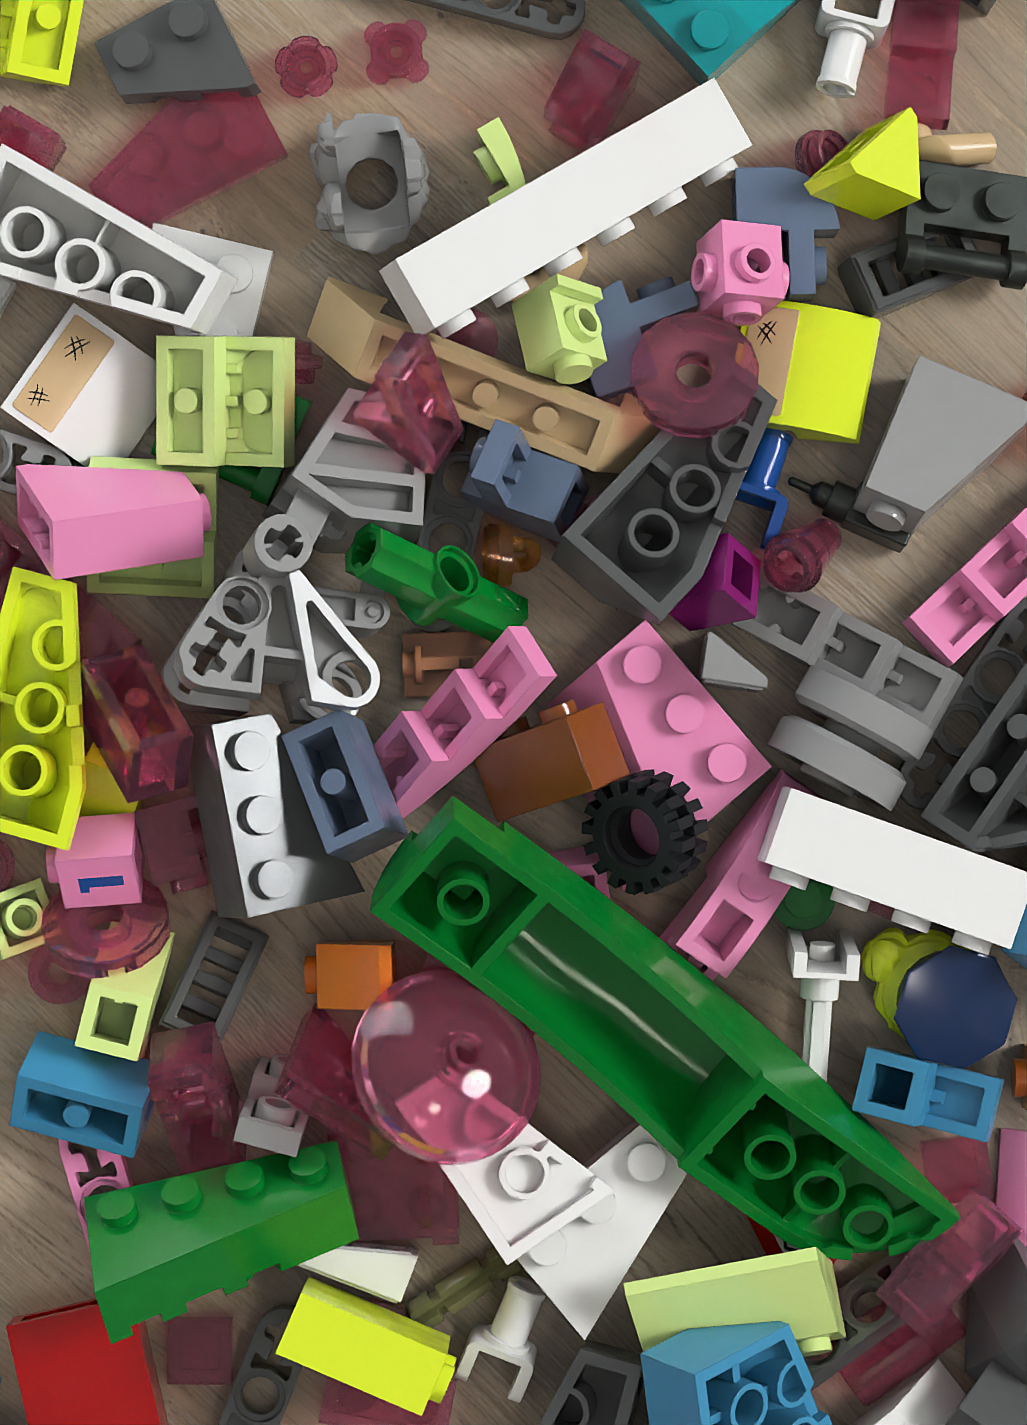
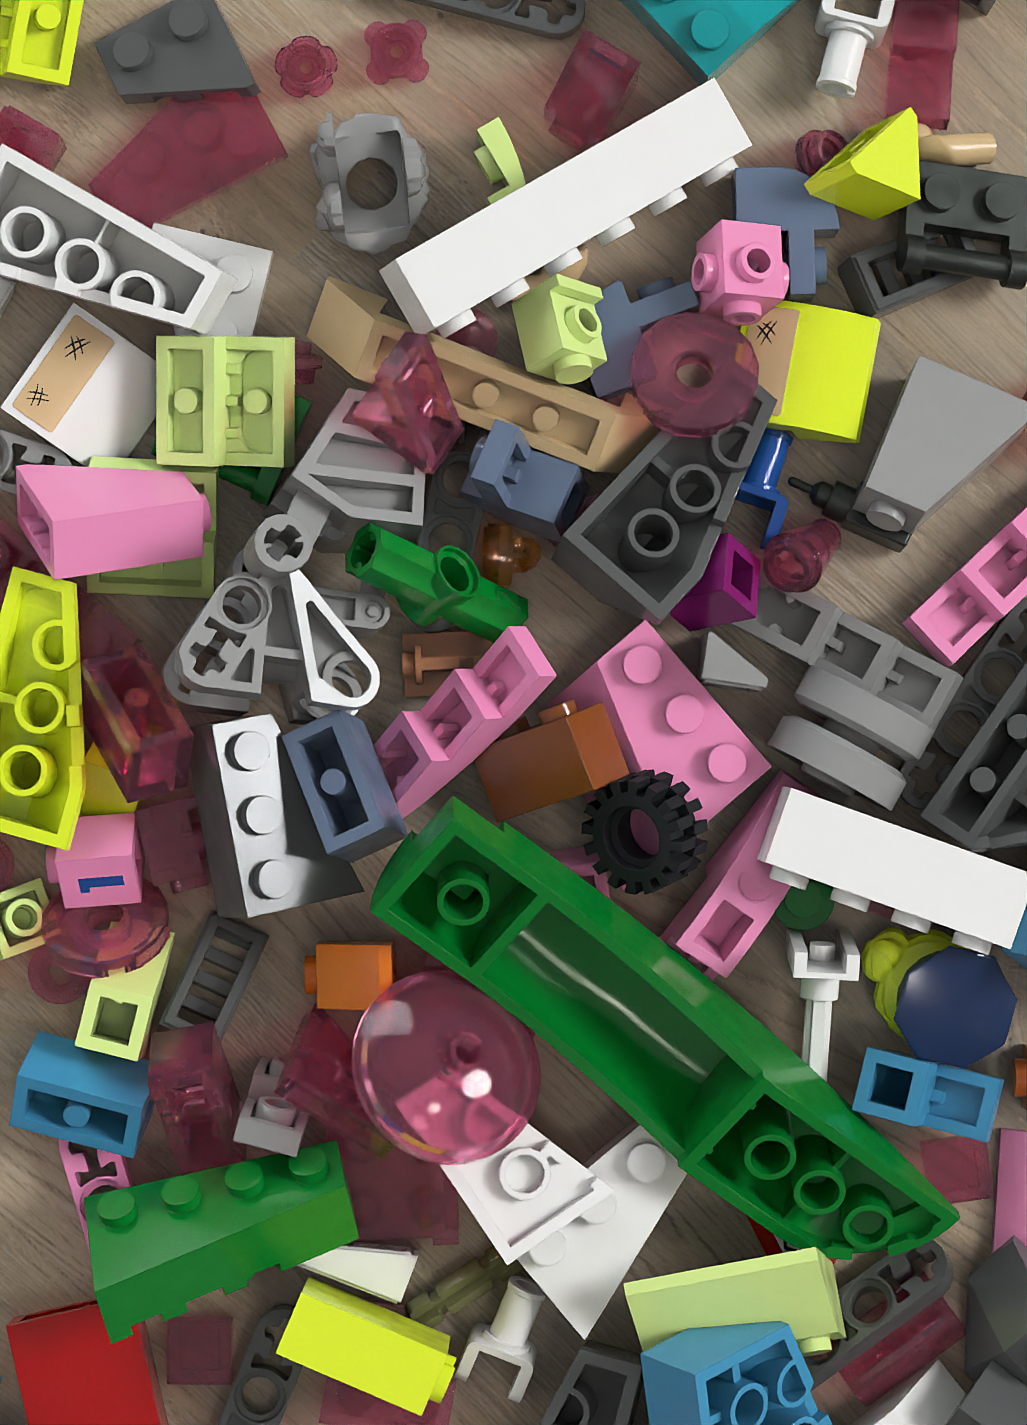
(943, 1269): clear pink slope -> none

